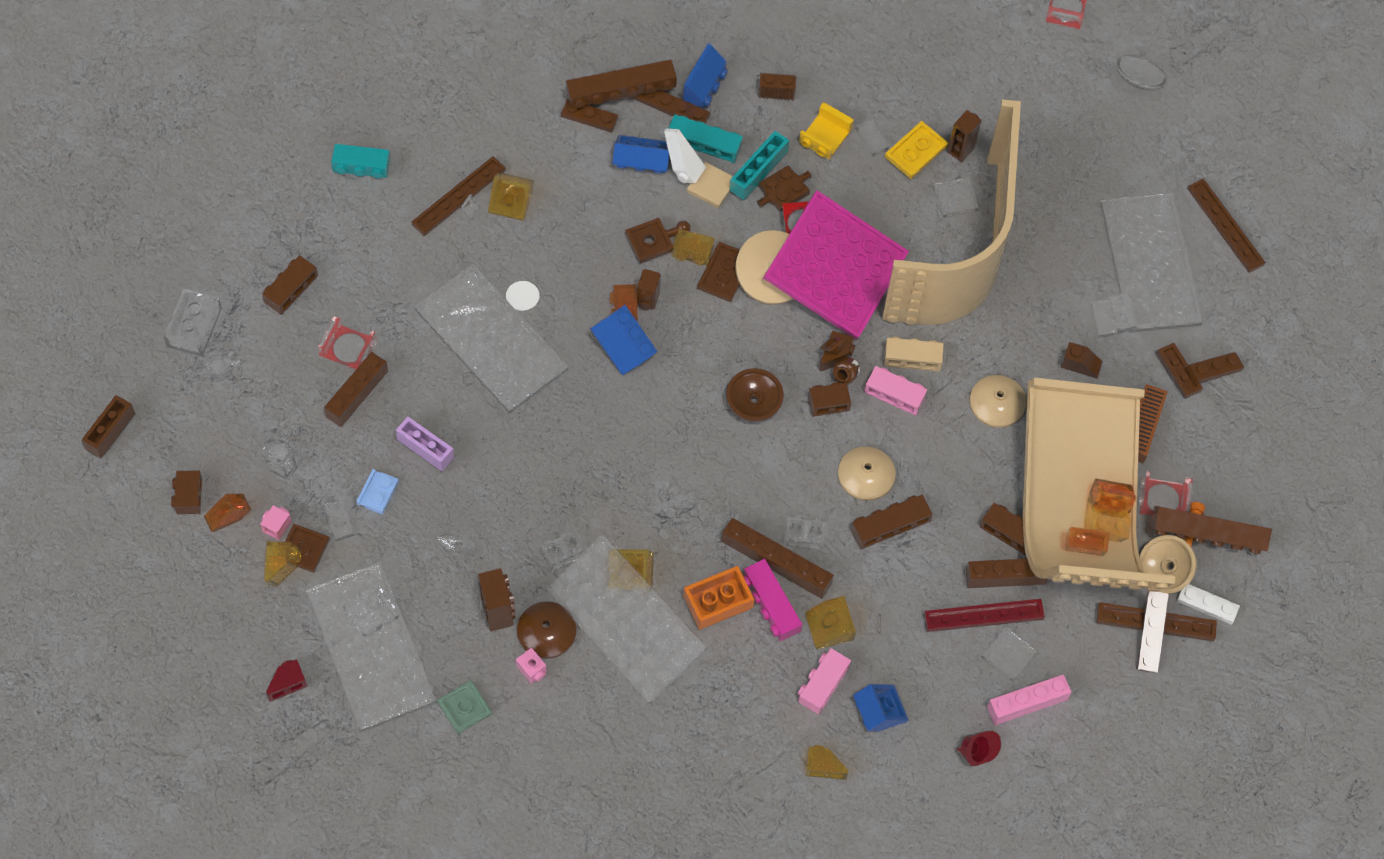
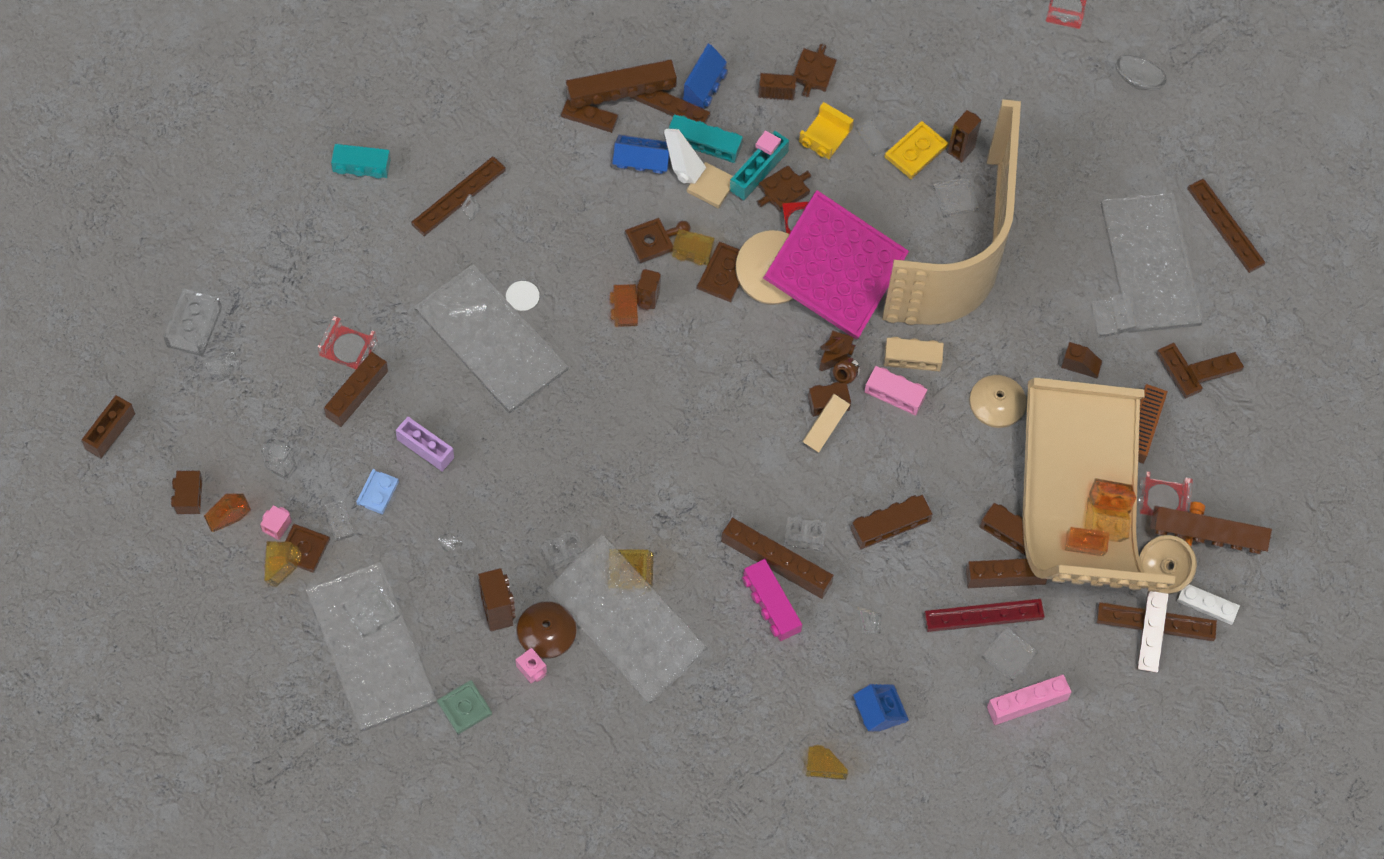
(286, 680): dark red slope -> none
(290, 284): reddish brown brick -> none
(510, 196): clear yellow slope -> none
(623, 339): blue slope -> none
(718, 597): orange brick -> none
(756, 385): reddish brown dish -> none
(768, 143): none -> bright pink tile
(814, 69): none -> reddish brown plate
(823, 680): bright pink brick -> none
(826, 423): none -> tan tile
(830, 623): clear yellow slope -> none
(866, 483): tan dish -> none
(980, 747): dark red piece -> none

